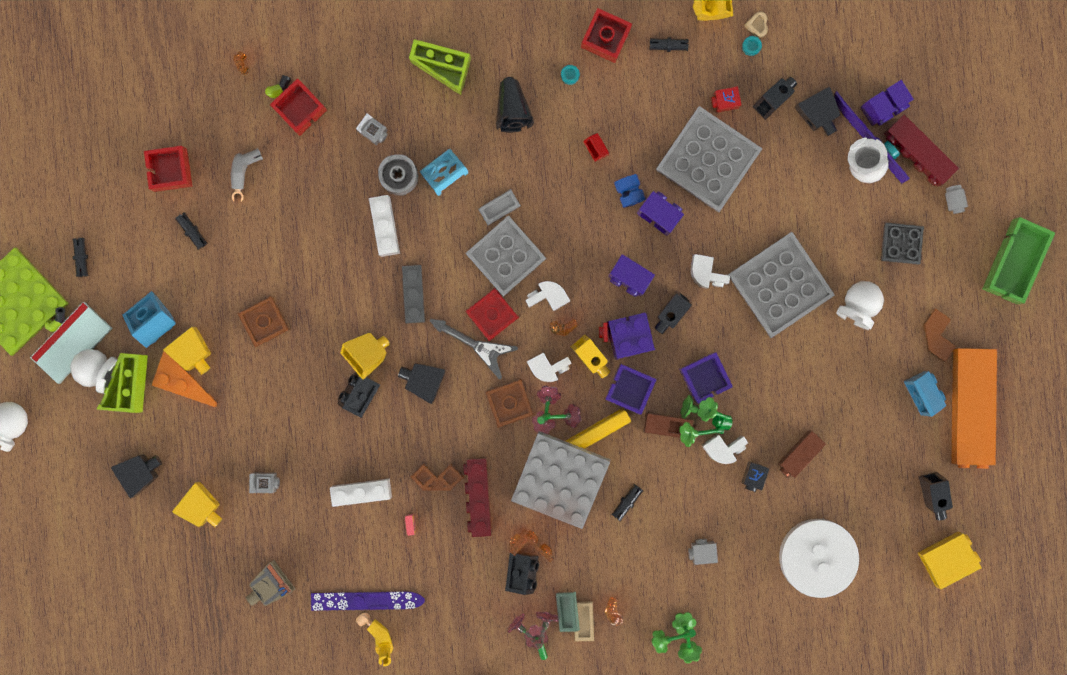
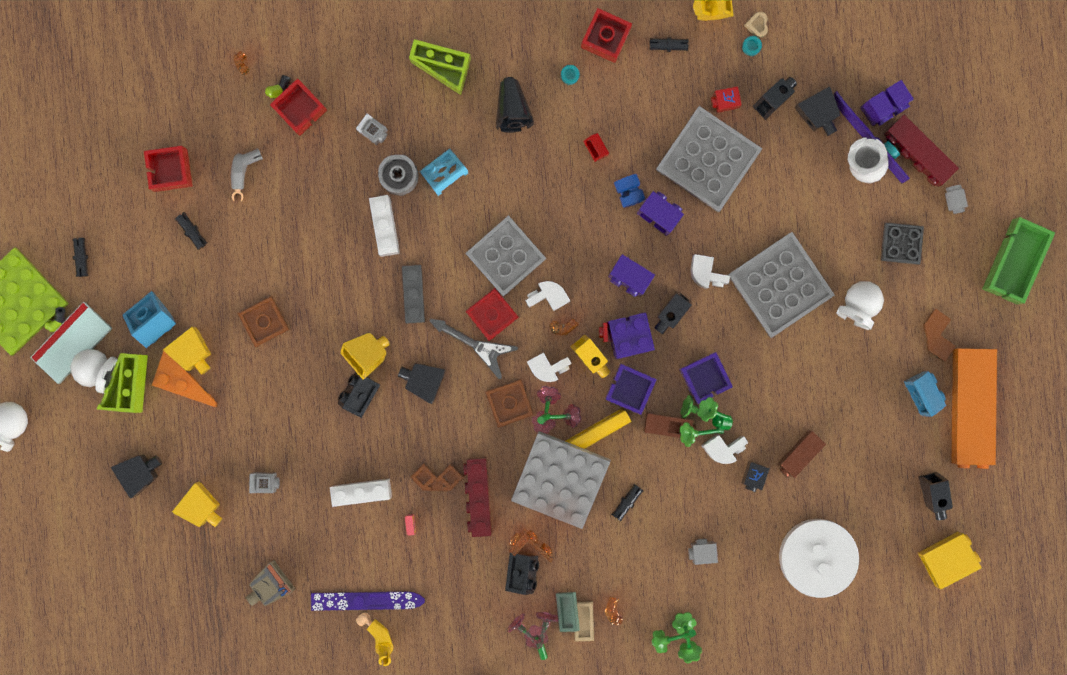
(499, 207): light grey tile -> none

